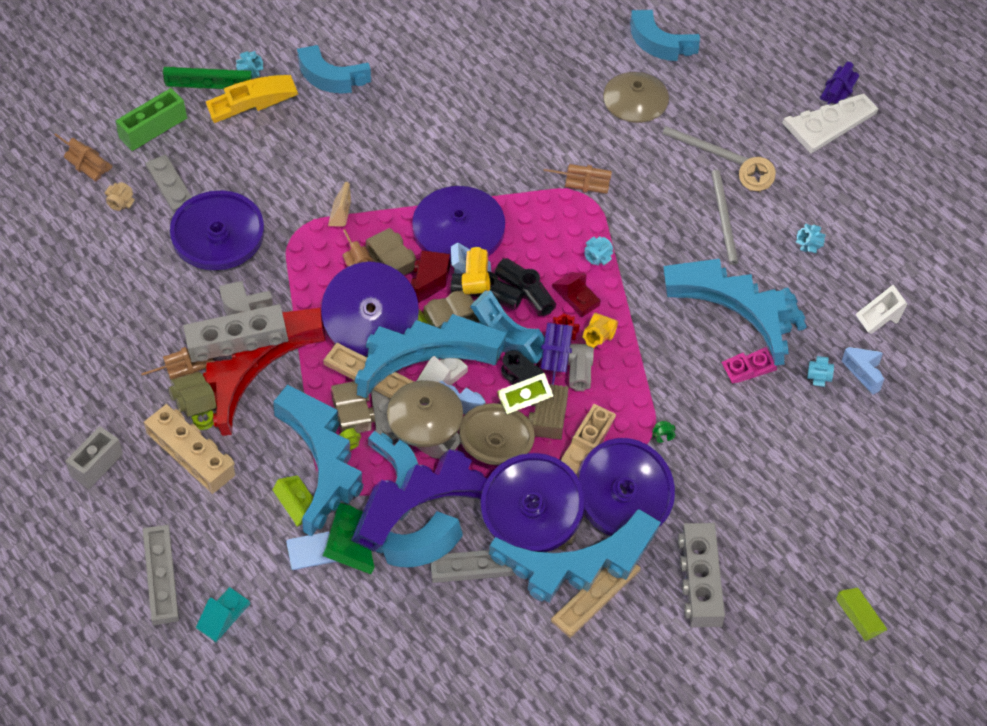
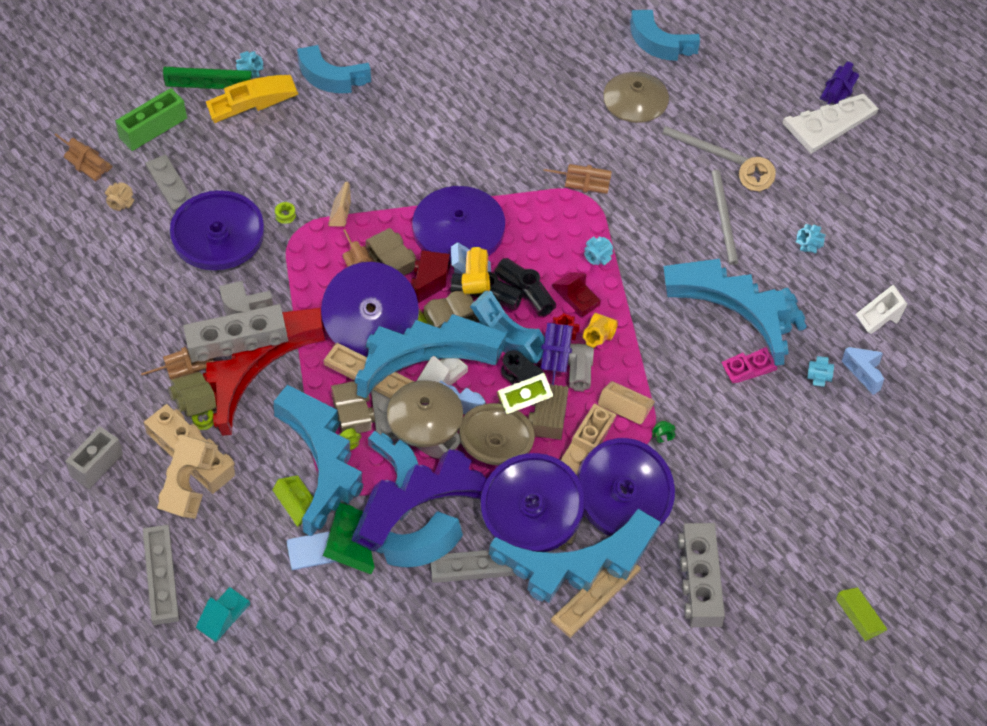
(177, 494): none -> tan arch
(285, 219): none -> lime bush
(625, 402): none -> tan slope

